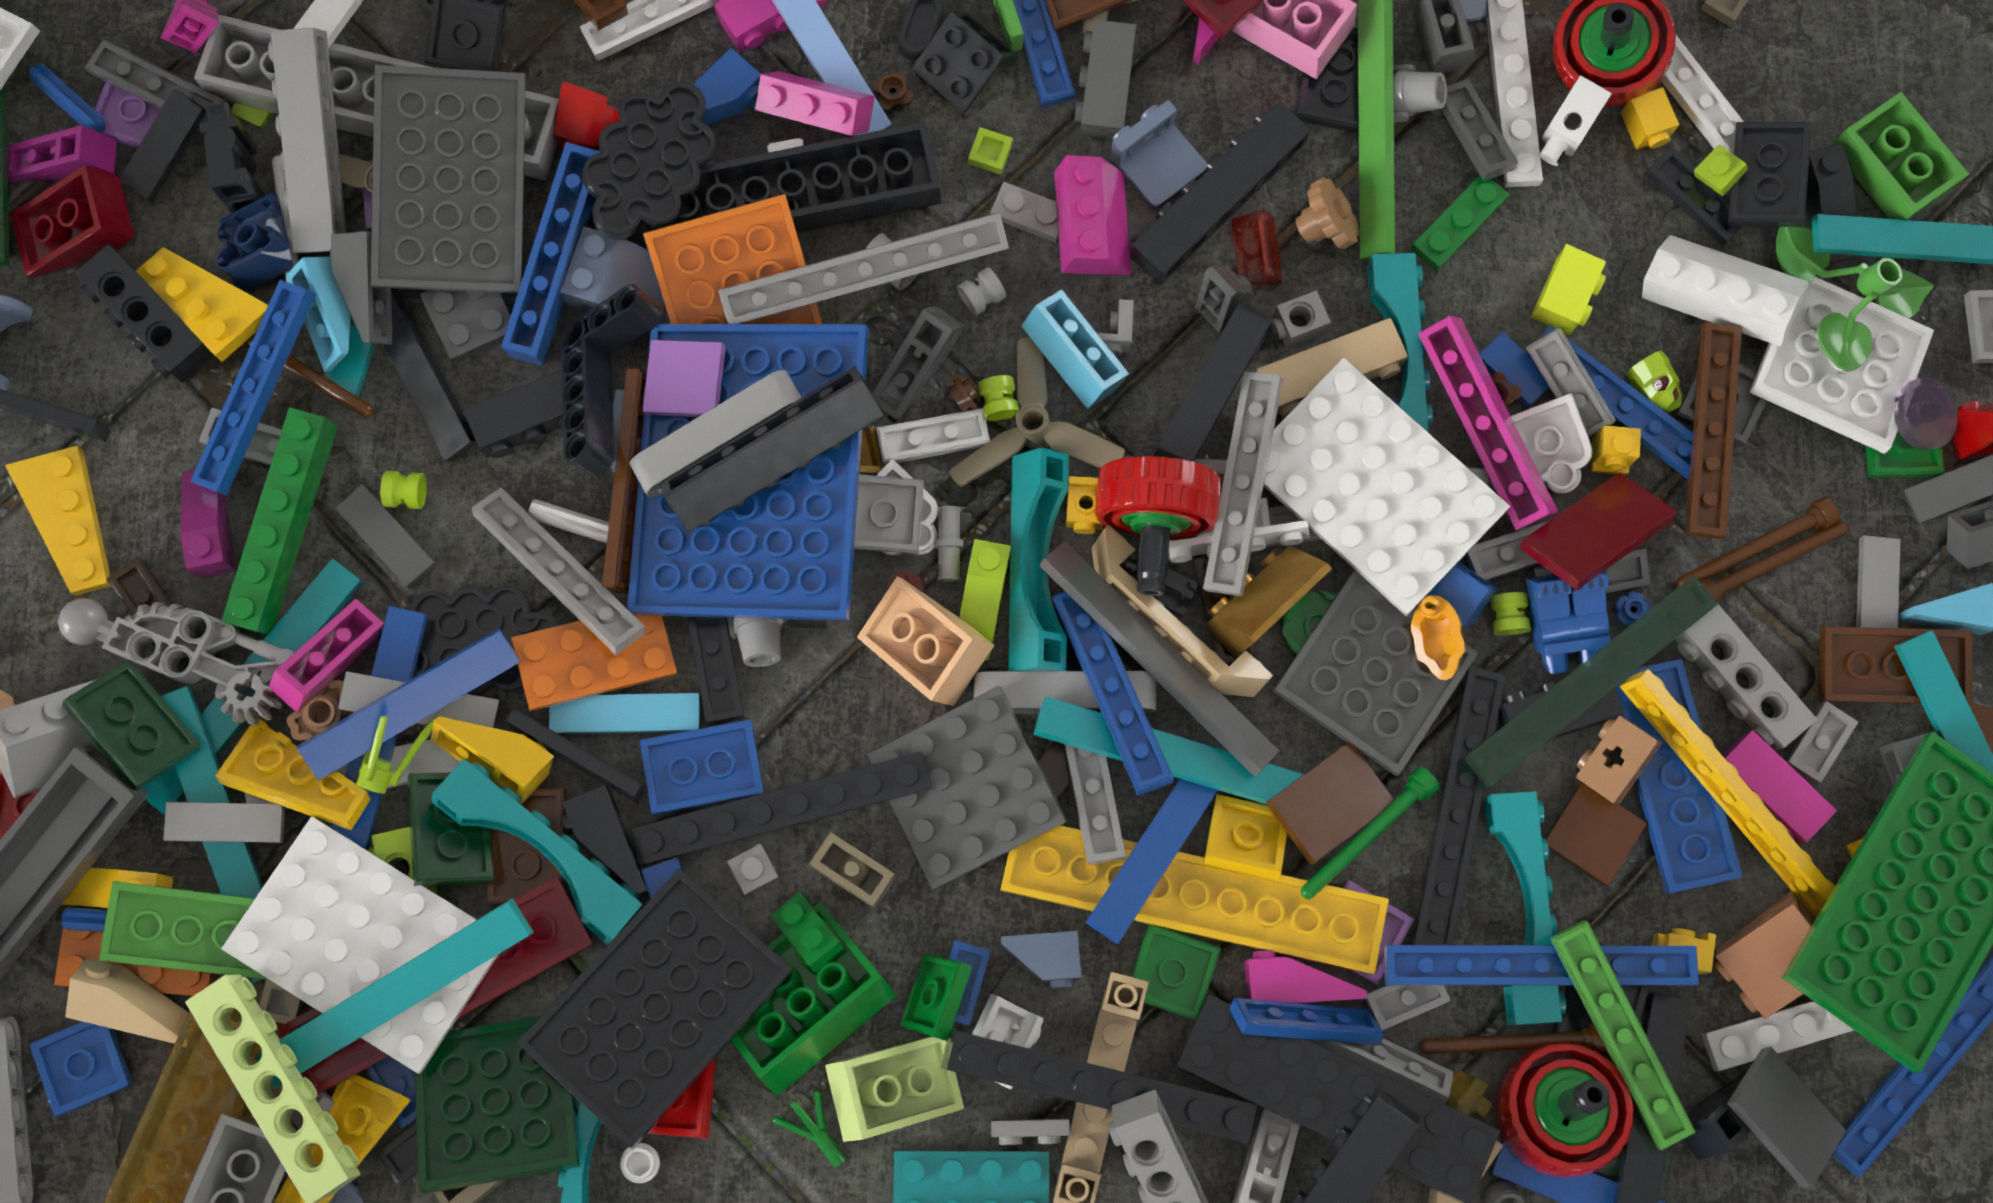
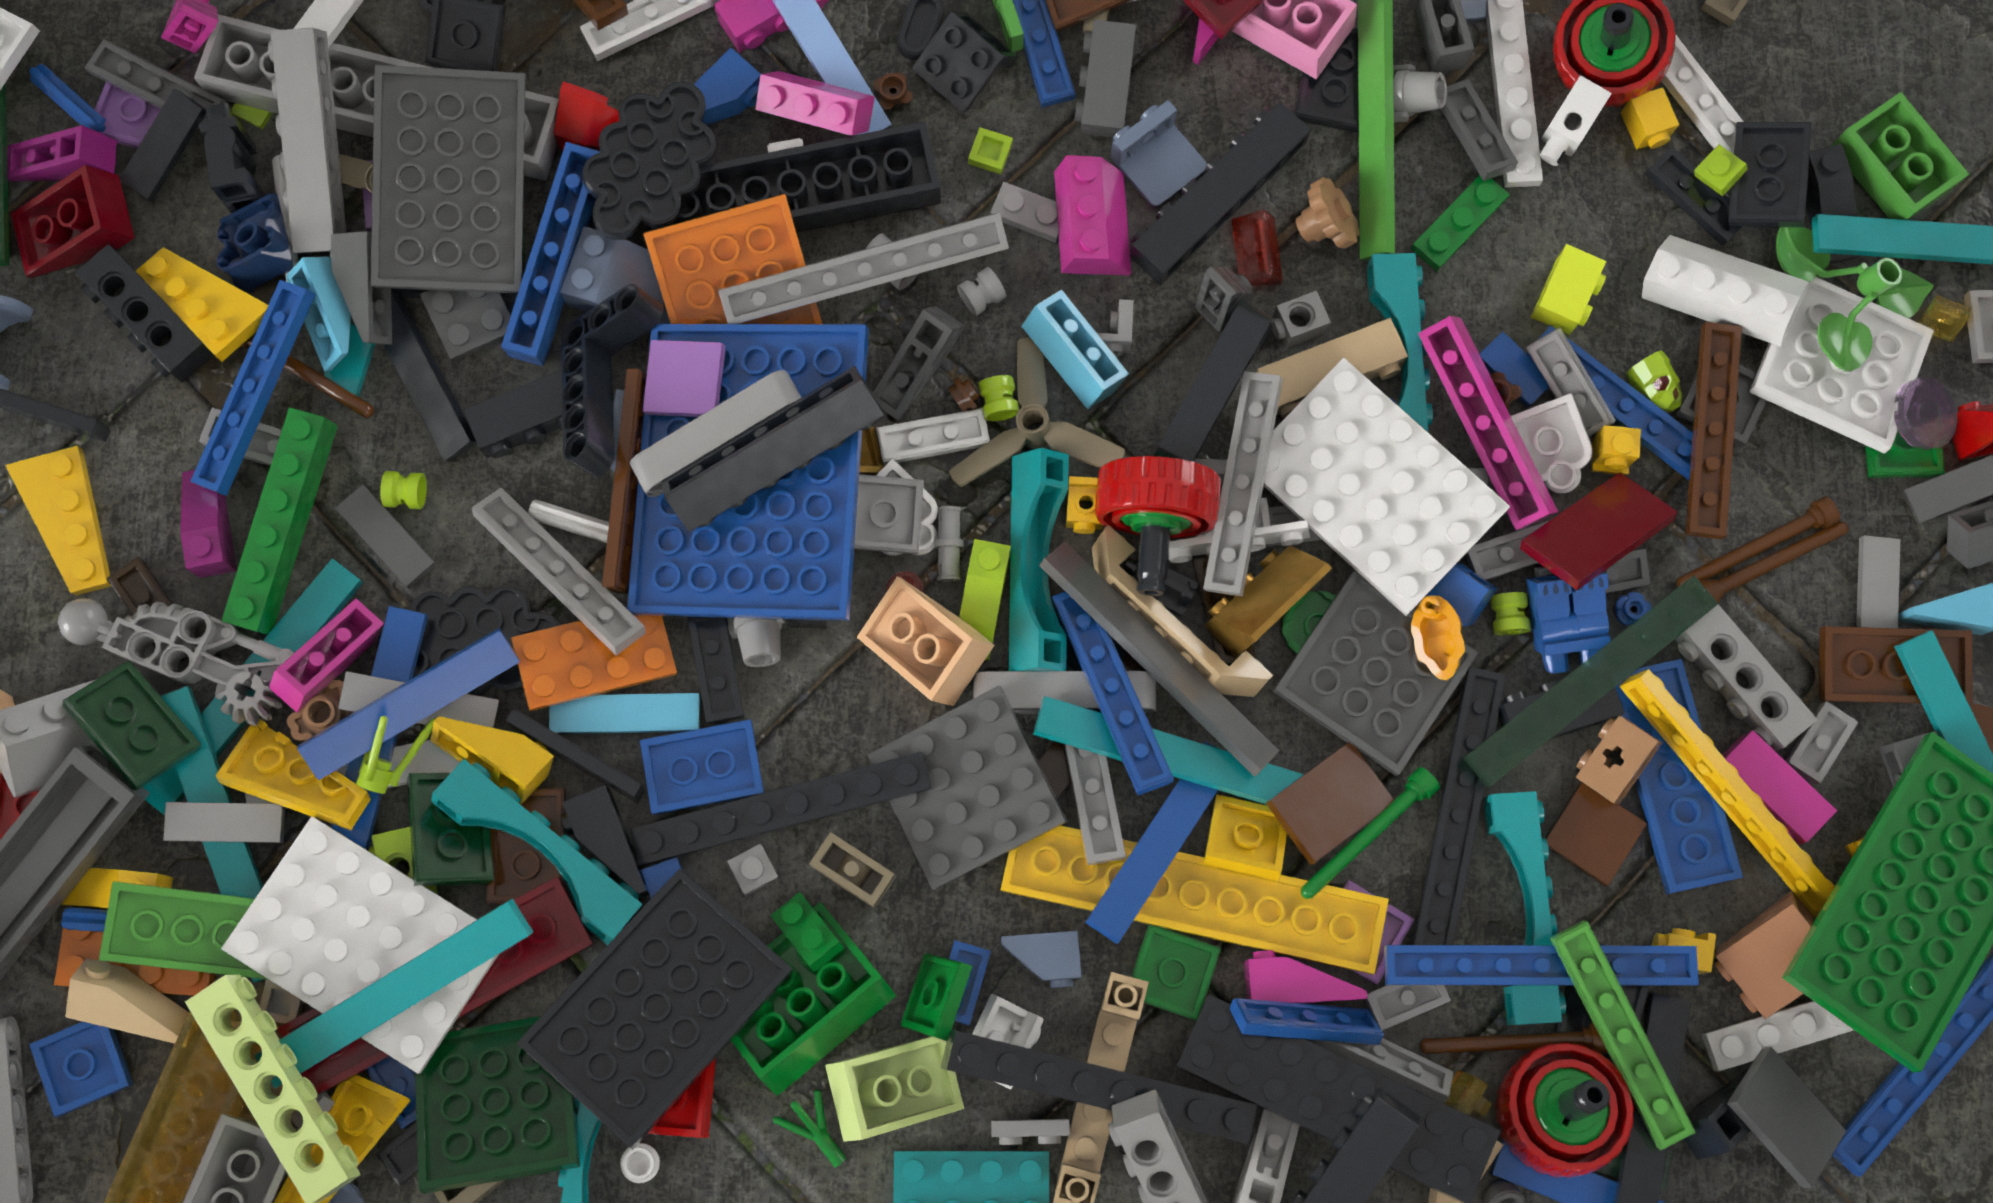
(1945, 318): none -> clear yellow tile

